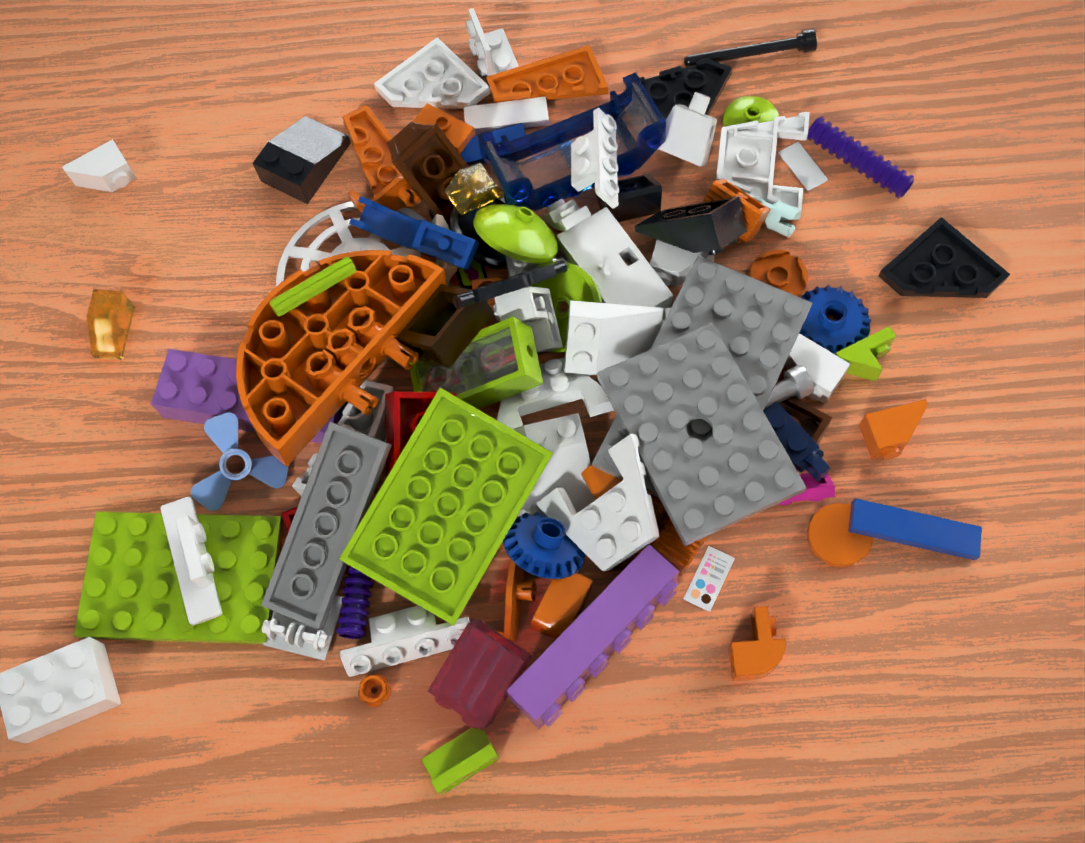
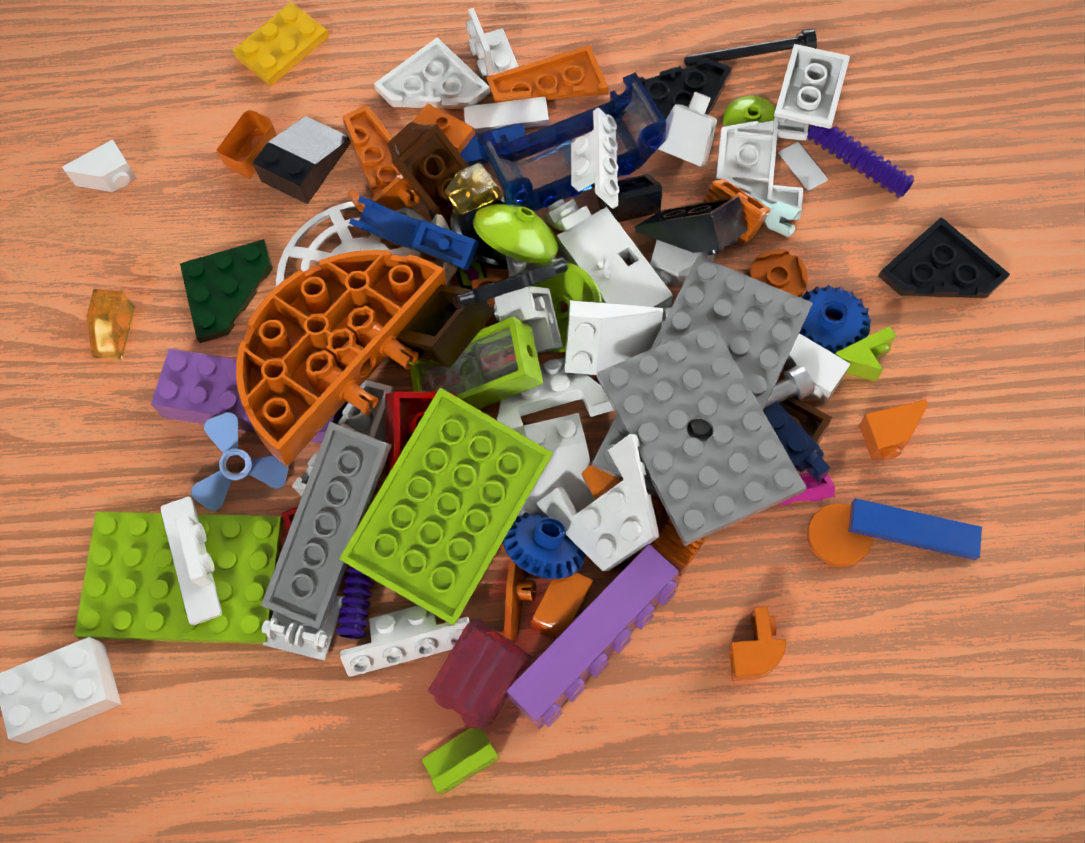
(223, 286): none -> dark green plate
(231, 146): none -> orange piece
(280, 43): none -> yellow plate
(312, 286): lime axle -> none
(366, 685): orange plate -> none
(709, 578): white sticker -> none
(812, 86): none -> white slope

